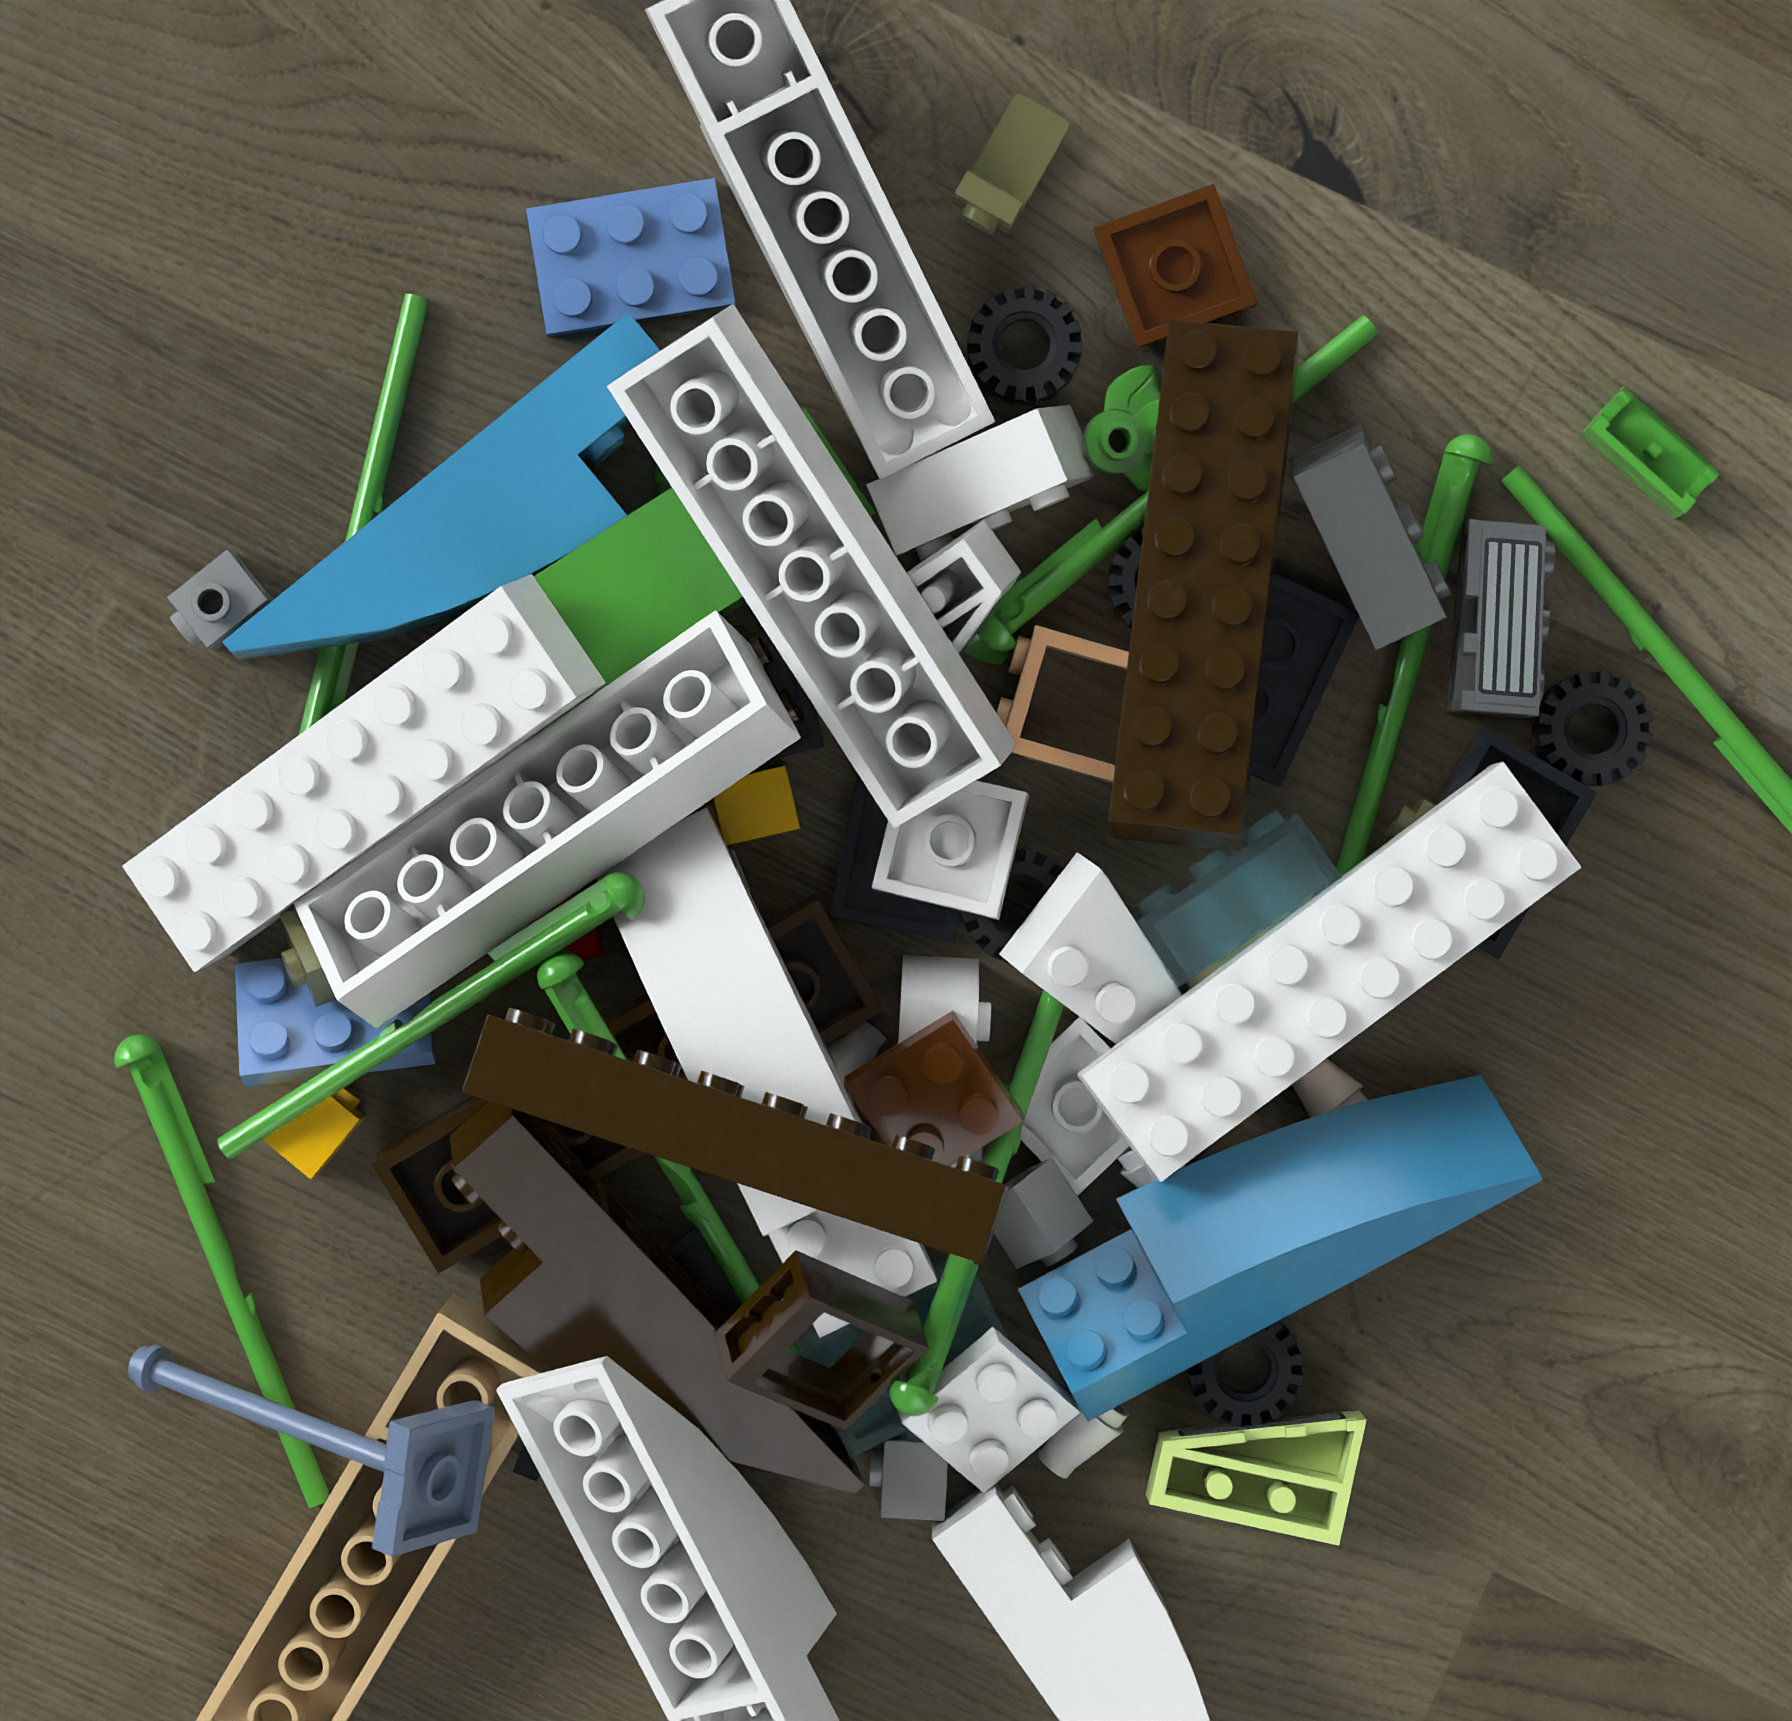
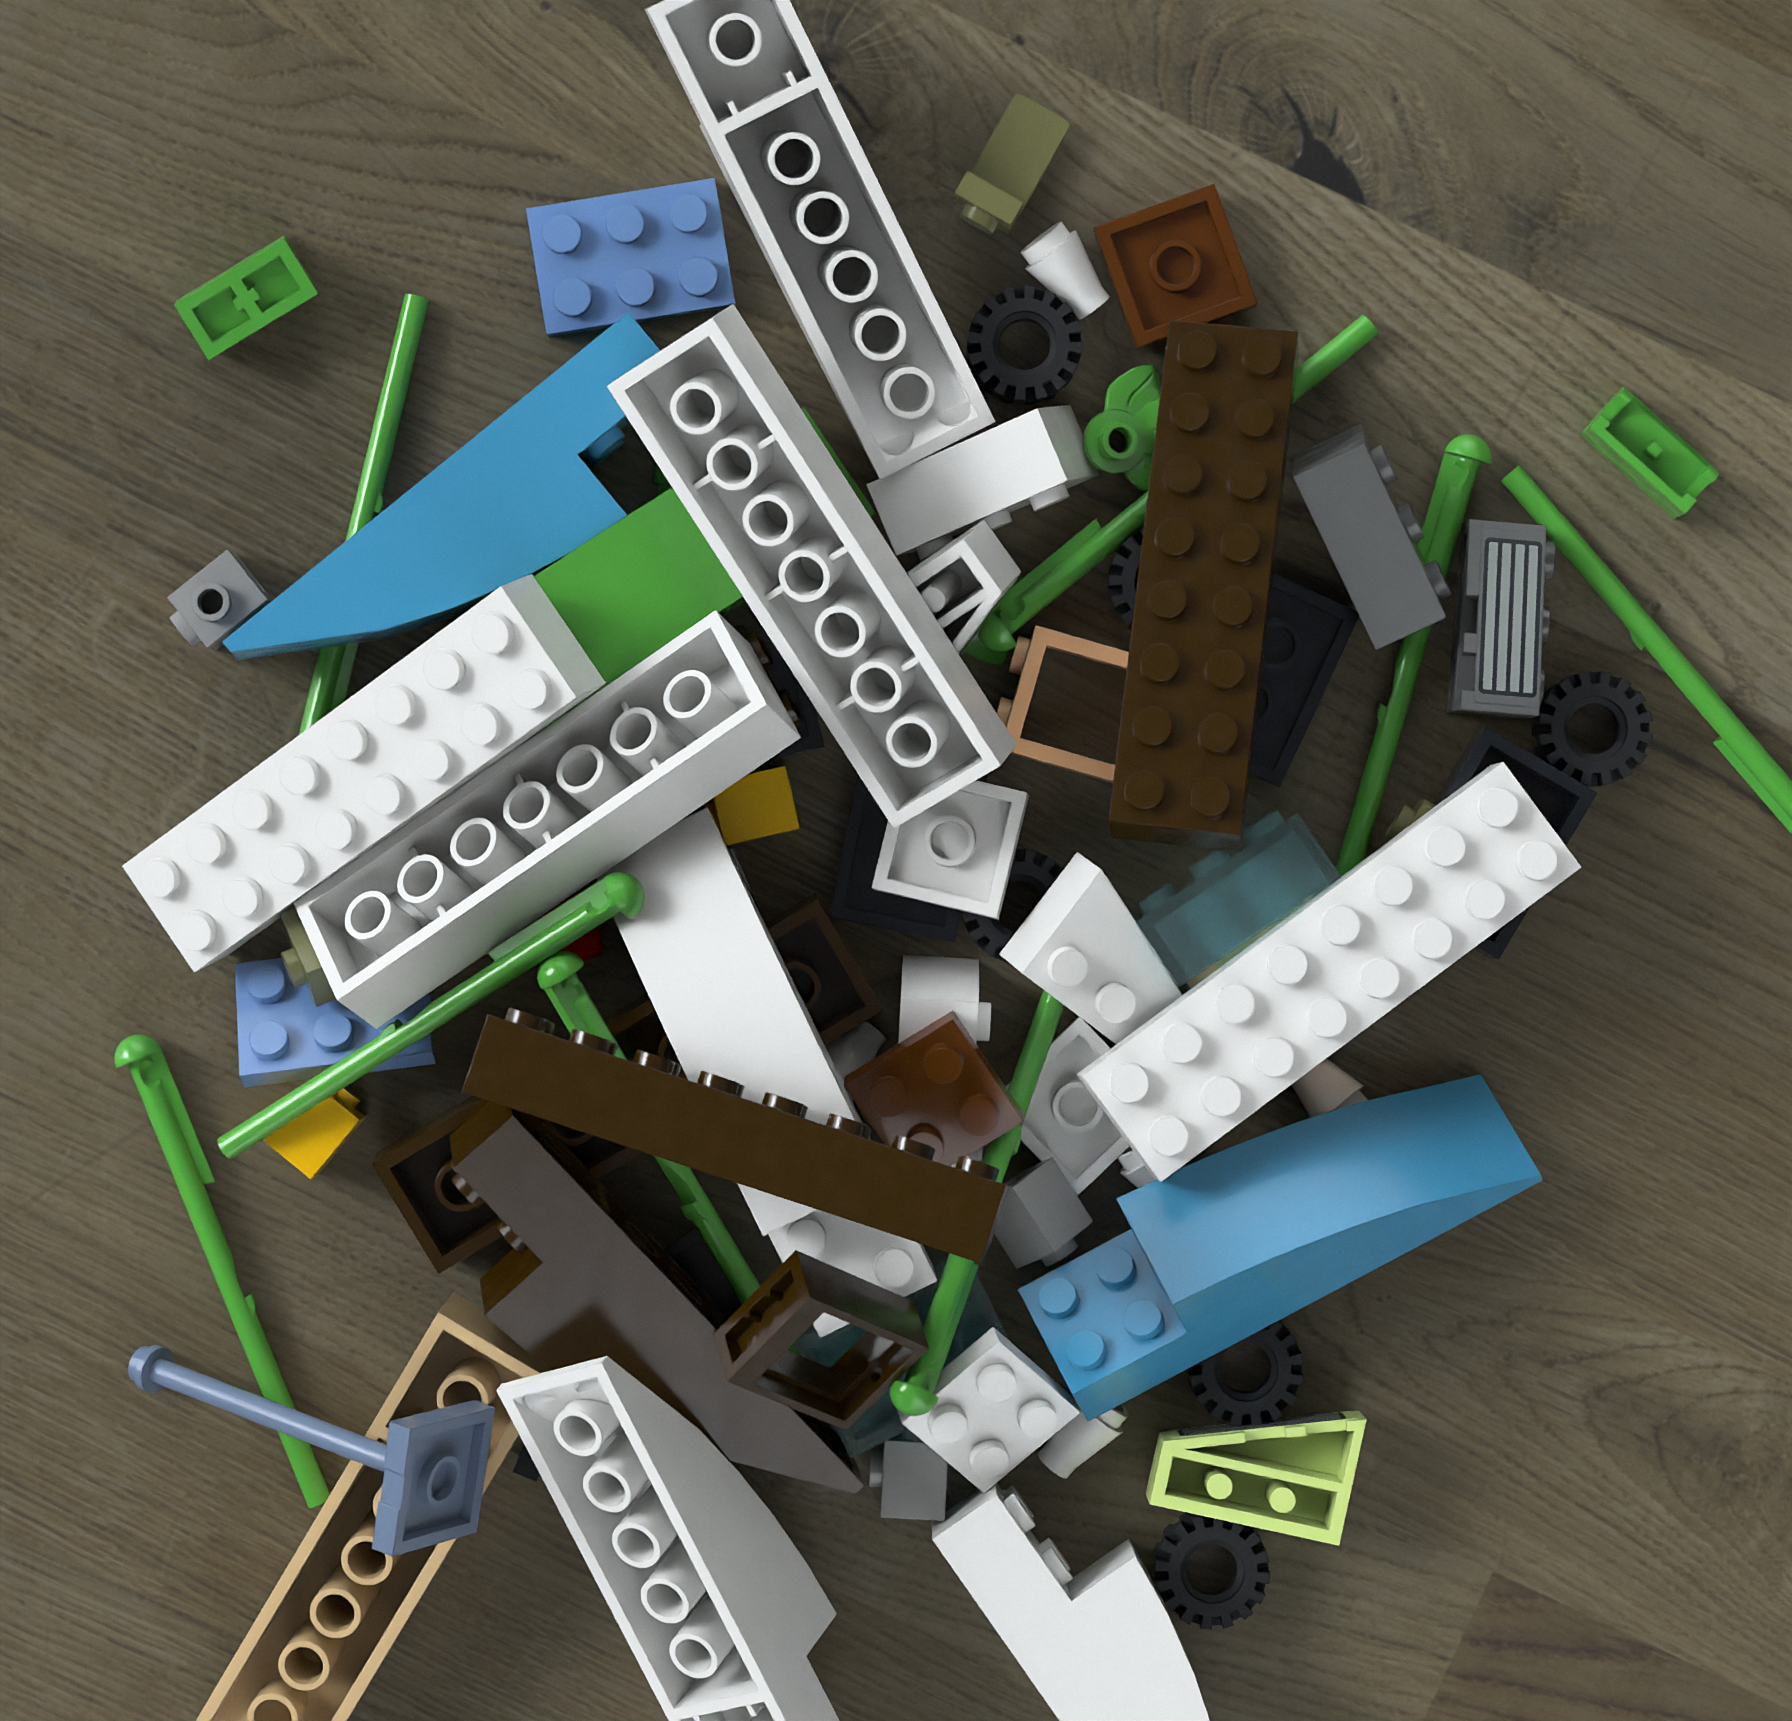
(246, 297): none -> bright green hinge
(1065, 269): none -> white cone
(1210, 1607): none -> black tyre

